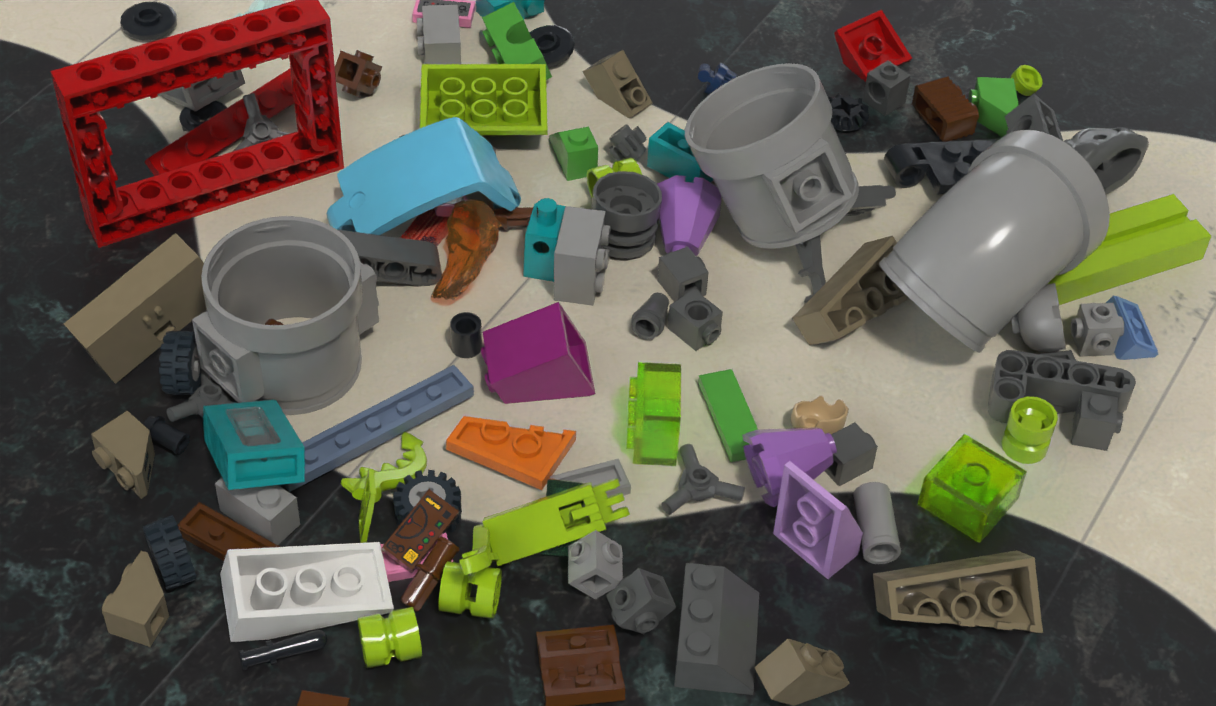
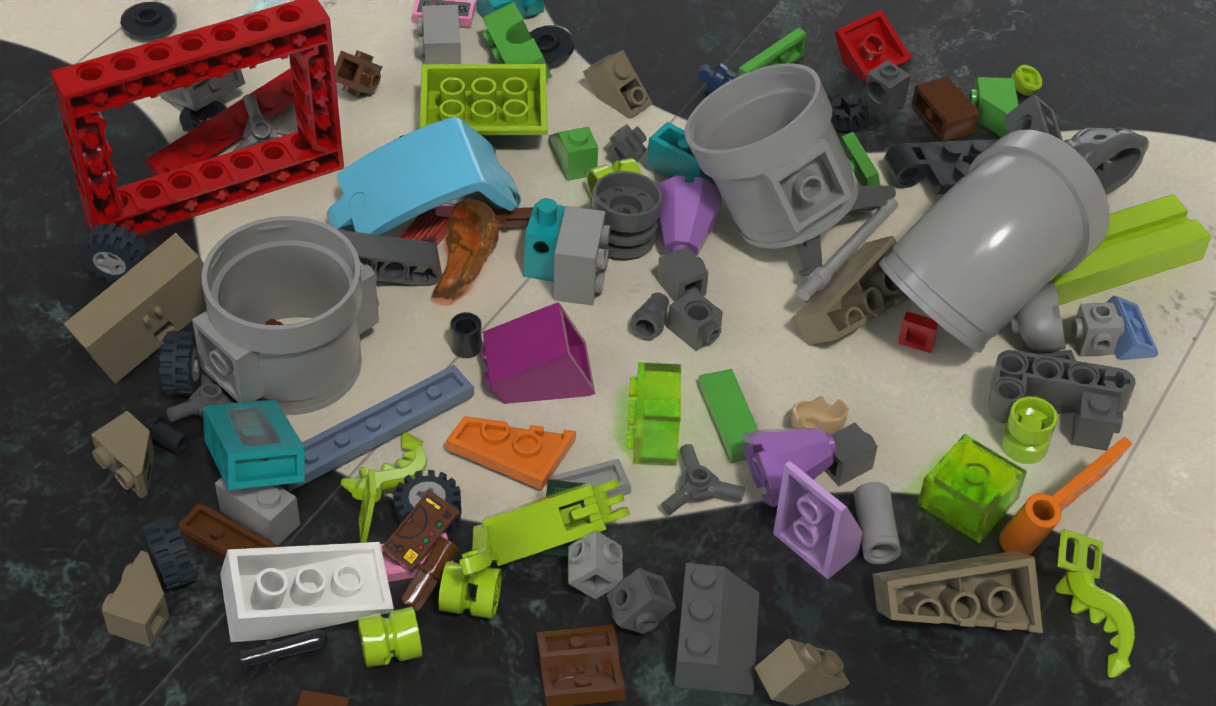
(111, 251): none -> black wheel
(784, 51): none -> bright green tile
(821, 276): none -> light grey bar
(859, 161): none -> bright green tile
(918, 332): none -> red tile
(1043, 512): none -> orange piece
(1099, 602): none -> lime piece

